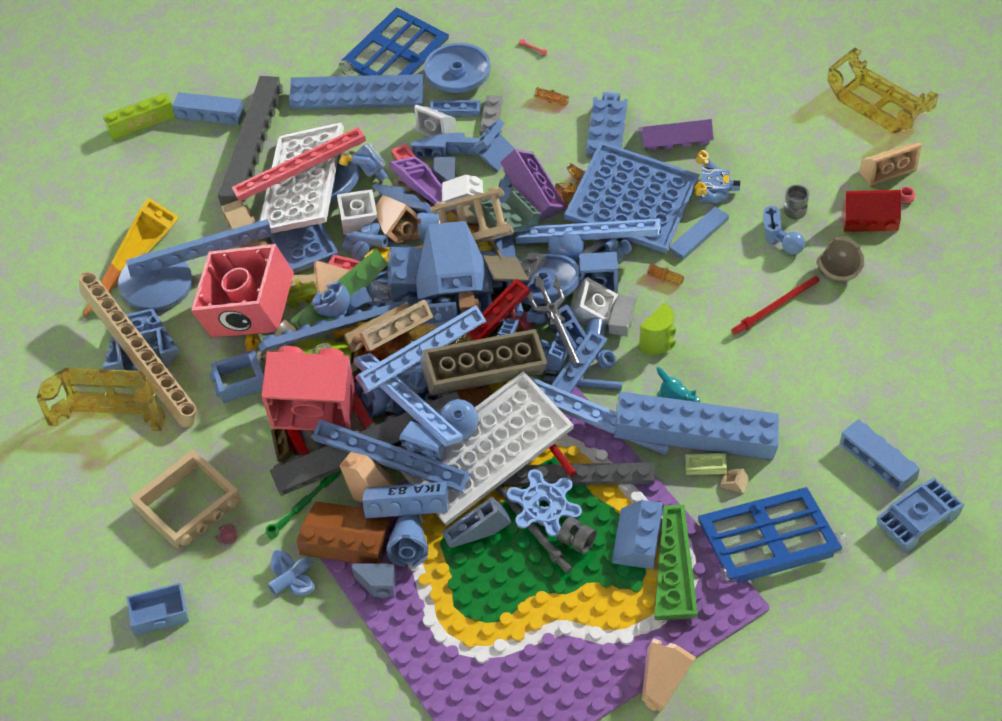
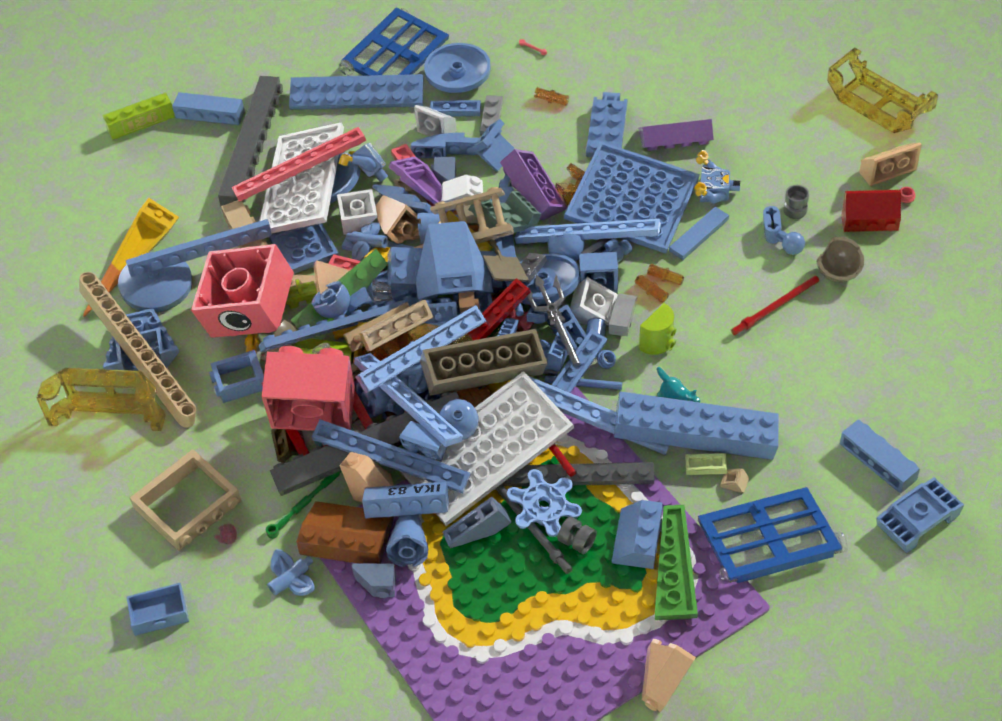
(651, 288): none -> clear orange axle

